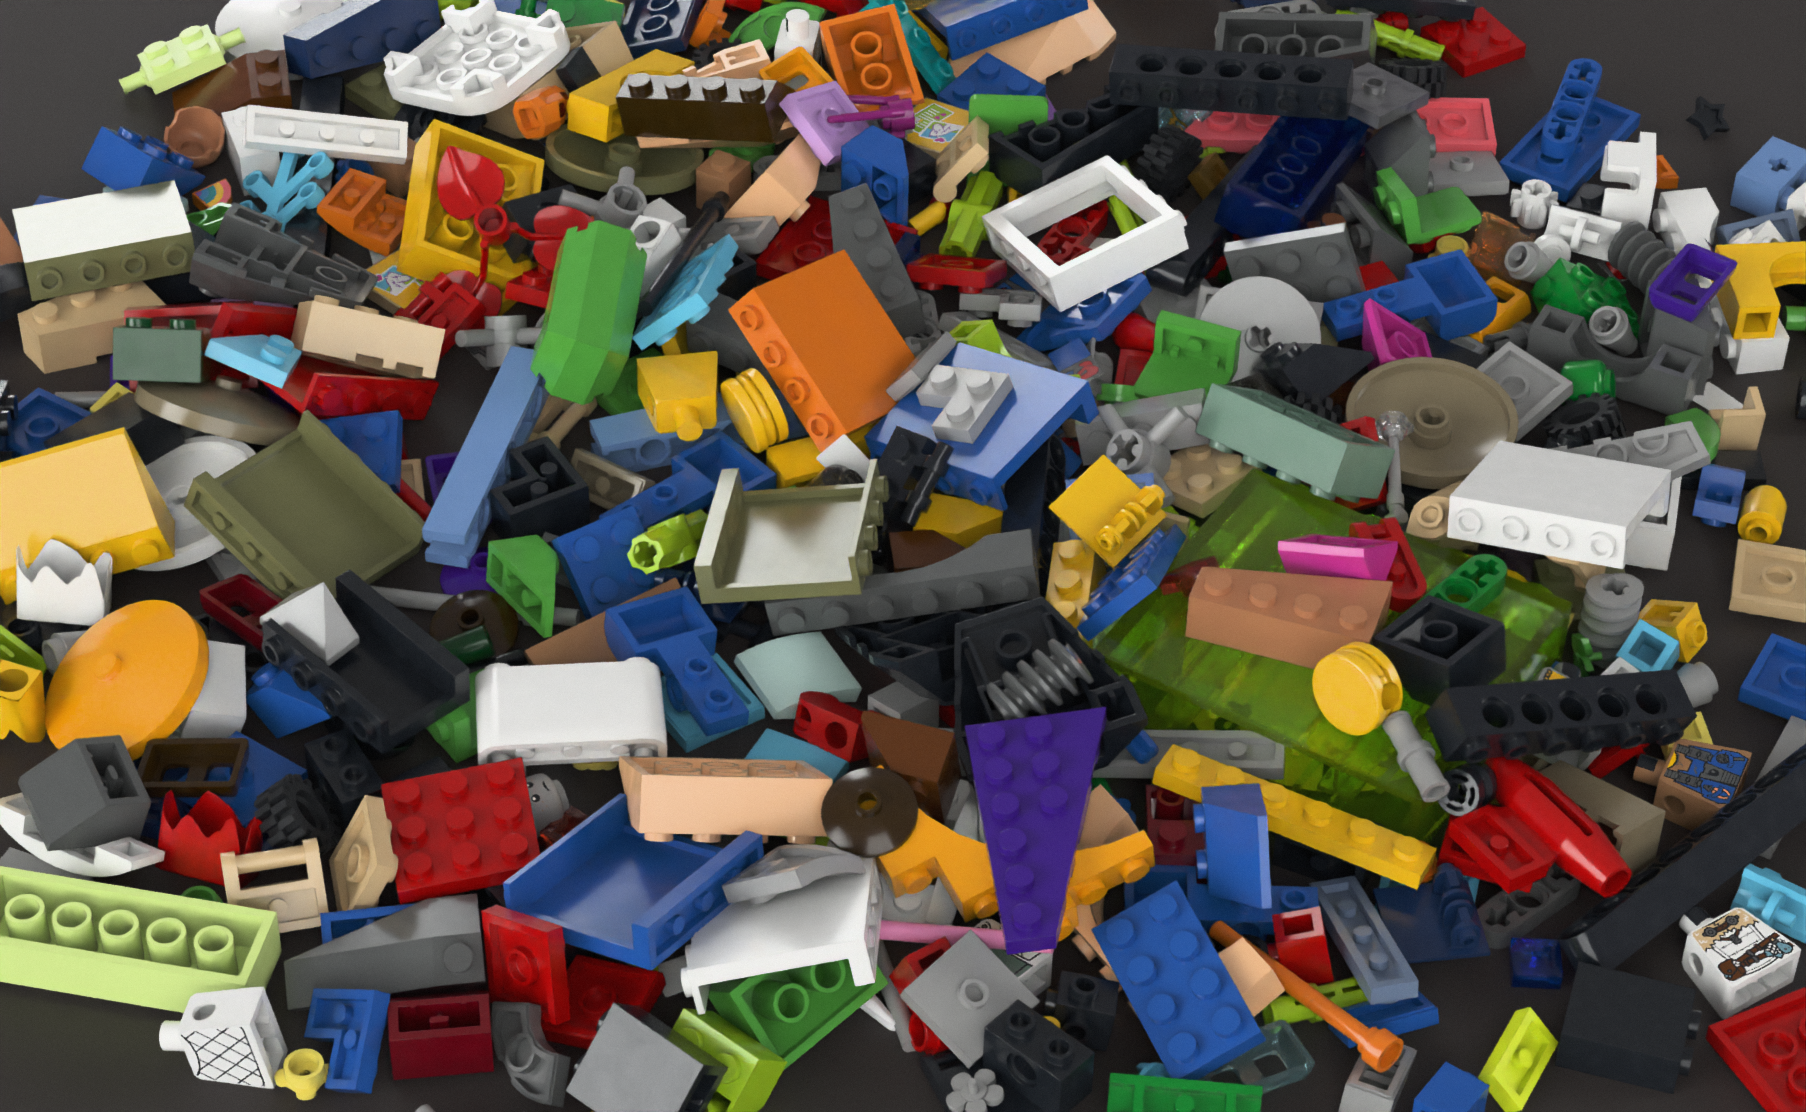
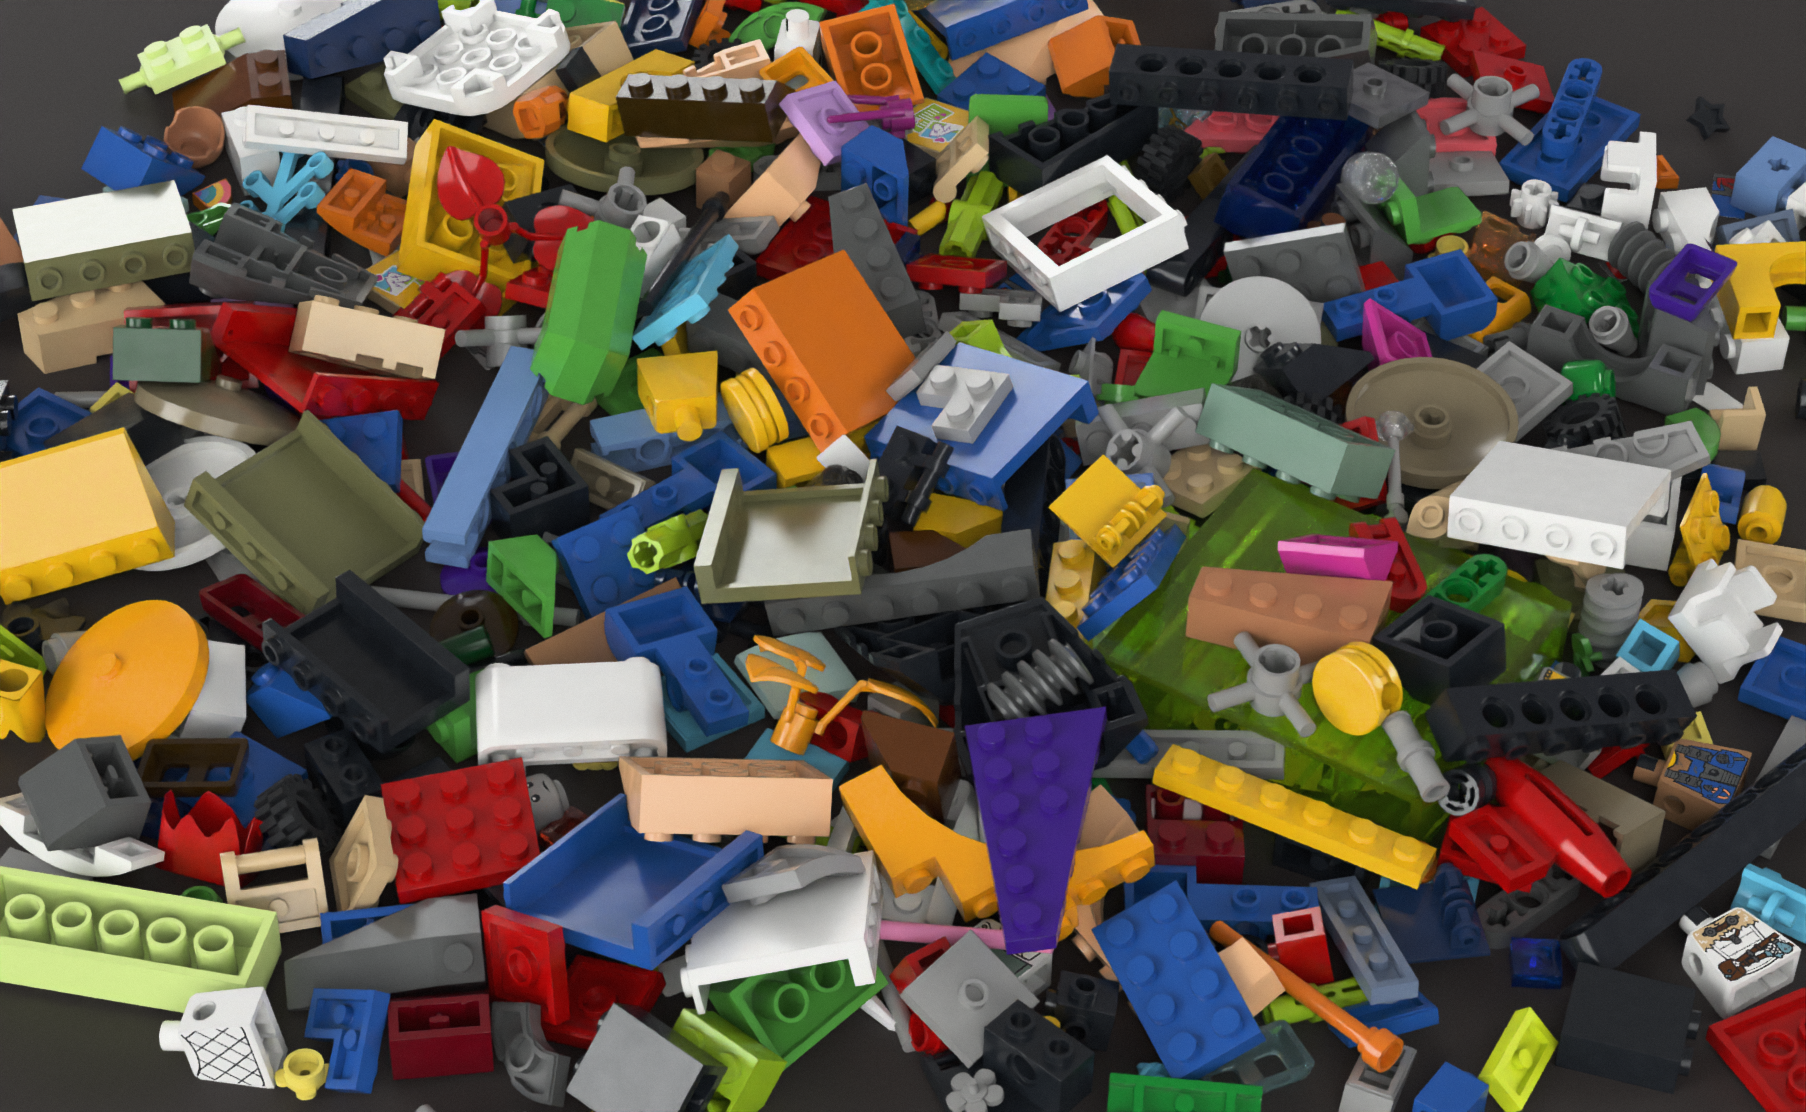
(63, 586): white piece -> none
(260, 356): medium azure wing -> none
(315, 622): light grey slope -> none
(798, 719): none -> light orange plant
(873, 830): dark brown dish -> none
(1075, 359): sticker -> none
(1086, 53): none -> orange slope
(1184, 577): clear red plate -> none
(1234, 844): blue slope -> none
(1271, 684): none -> light grey bar
(1382, 174): none -> clear head
(1490, 107): none -> light grey bar
(1517, 73): none -> red plate
(1701, 532): none -> yellow hinge
(1720, 620): none -> white panel
(1722, 195): none -> sticker

